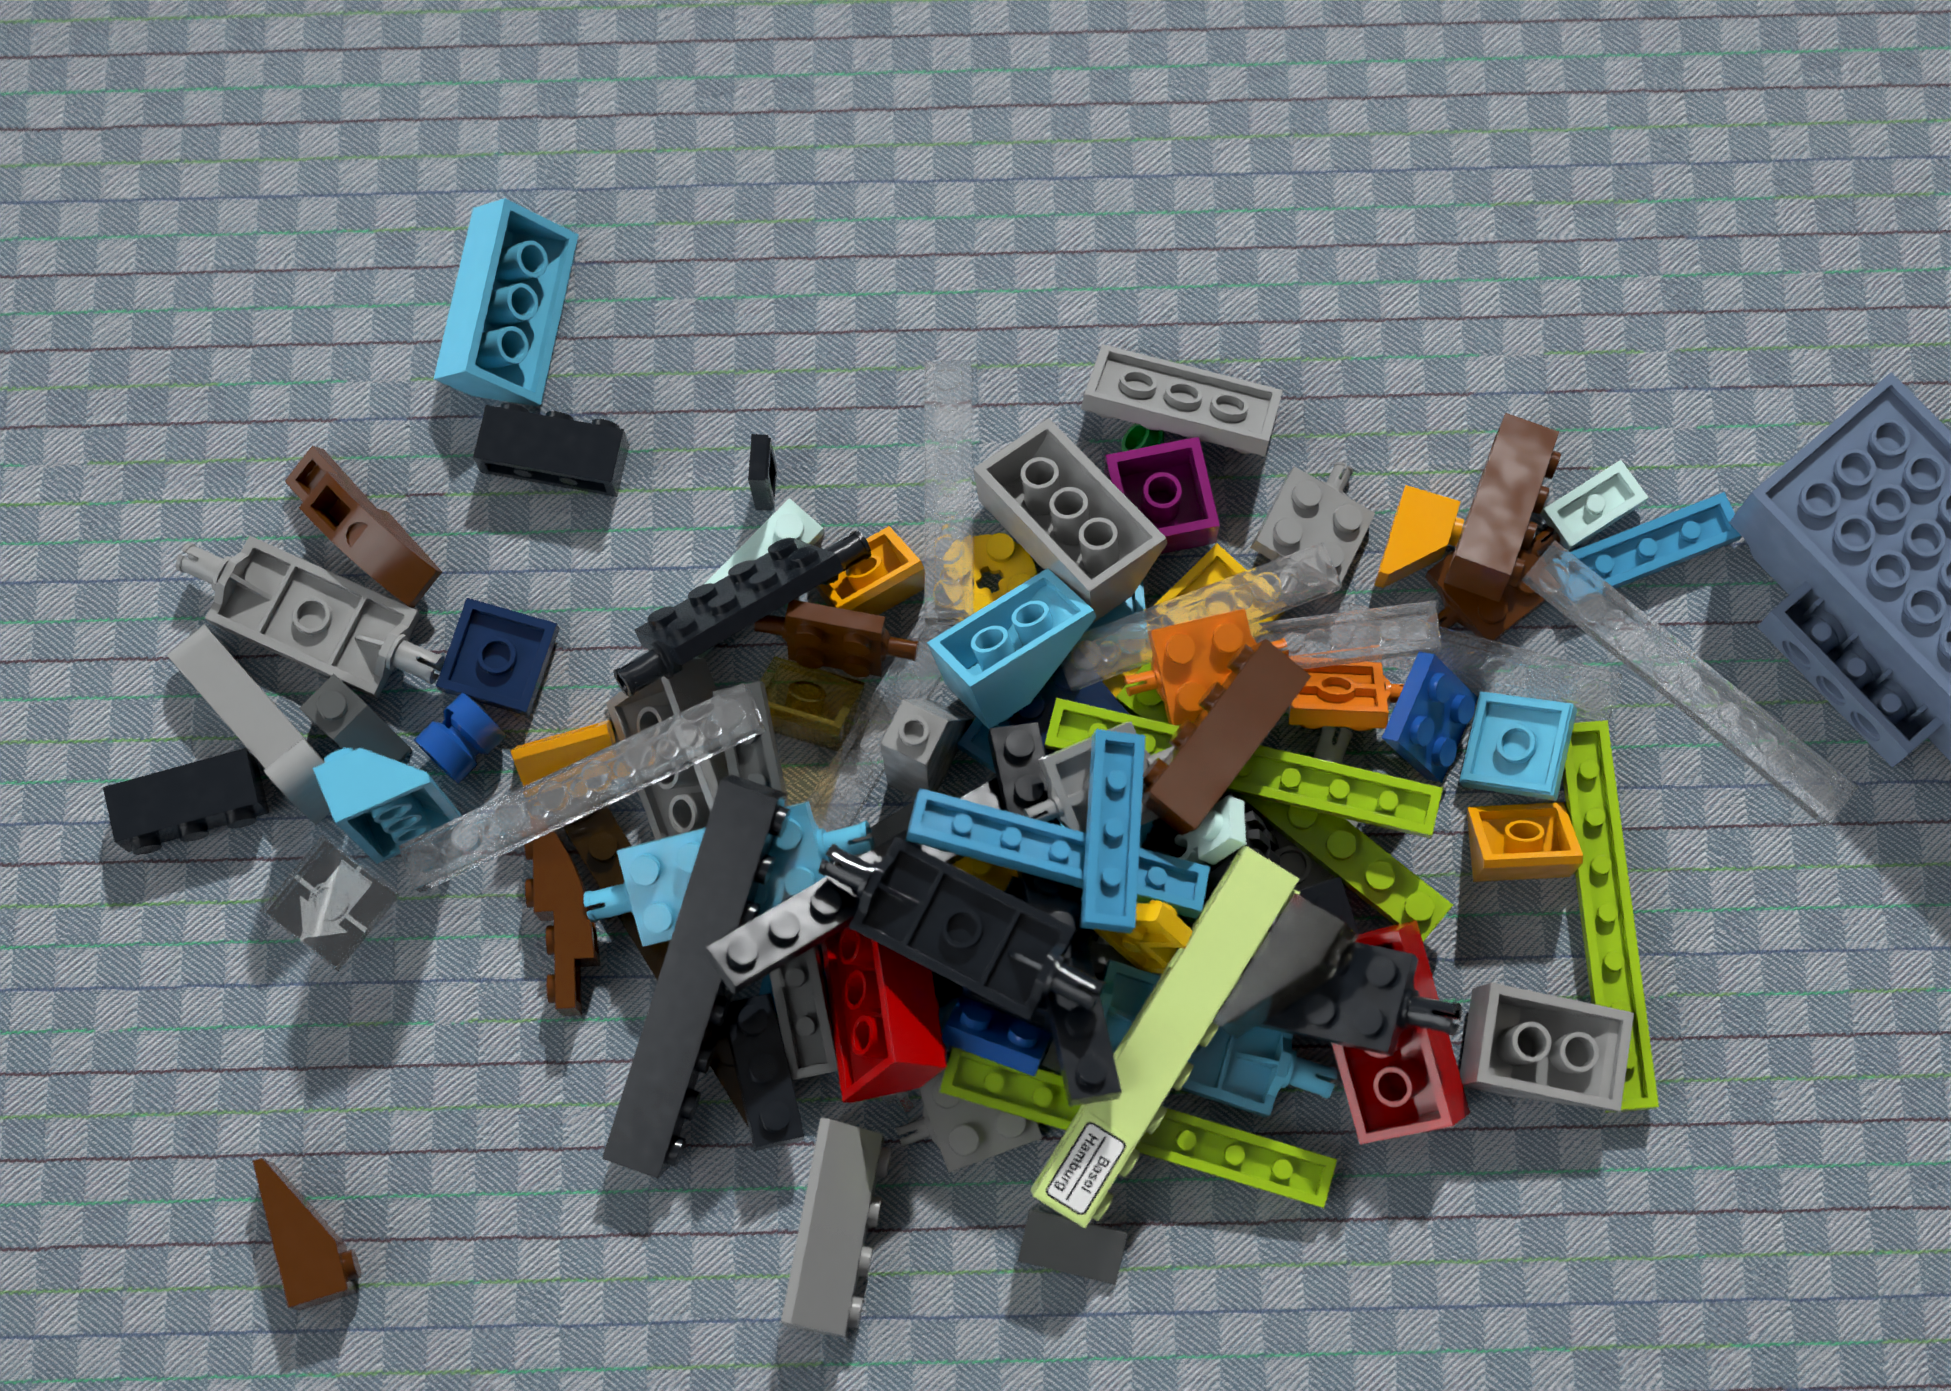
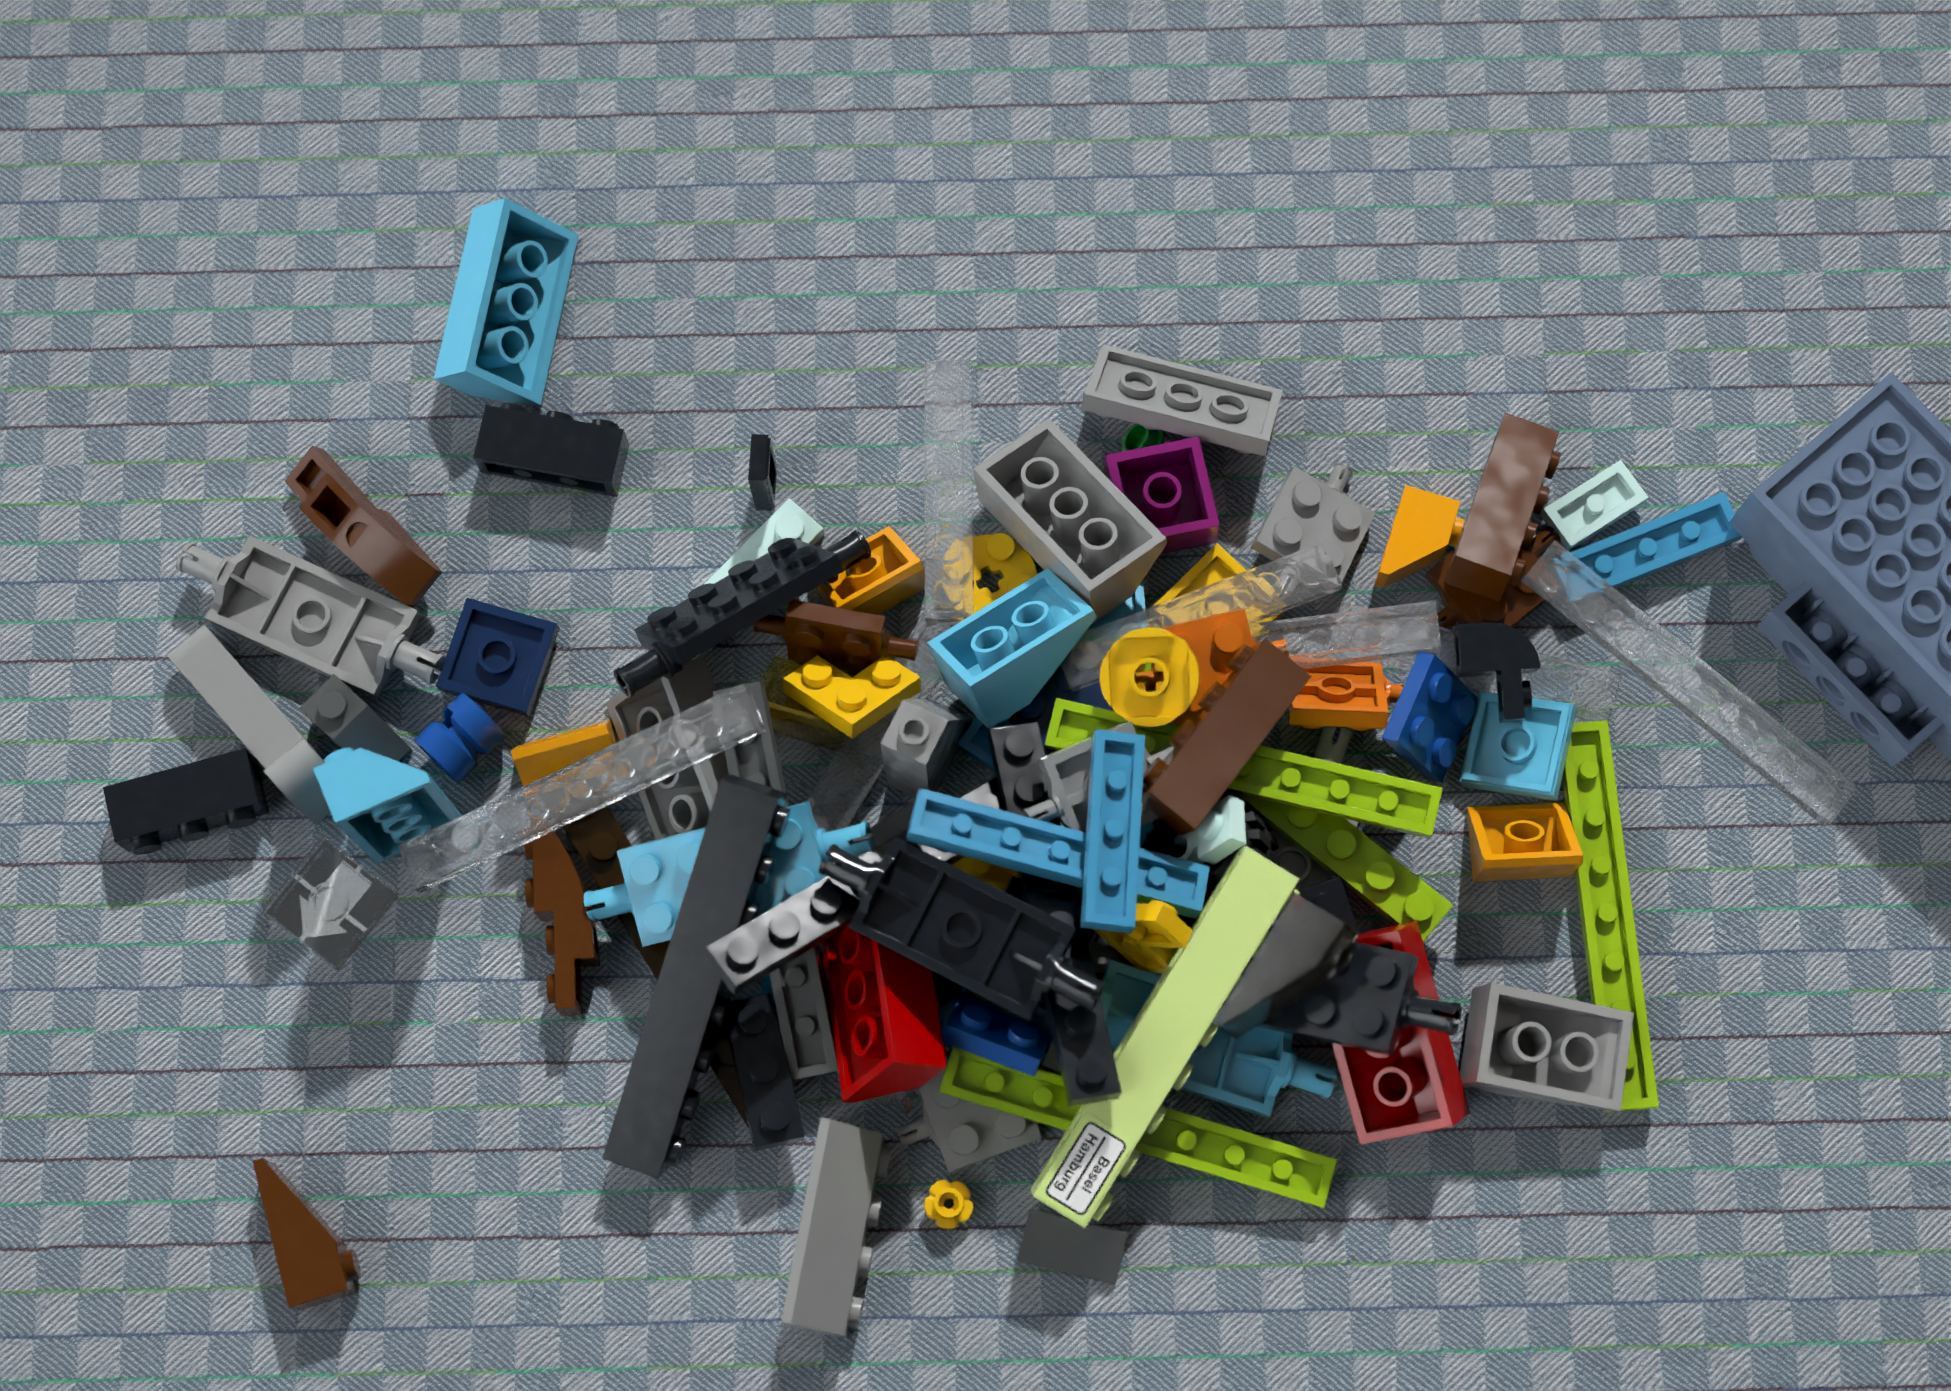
(848, 701): none -> yellow plate
(945, 1217): none -> yellow plate
(1170, 696): none -> yellow plate
(1502, 652): none -> black brick

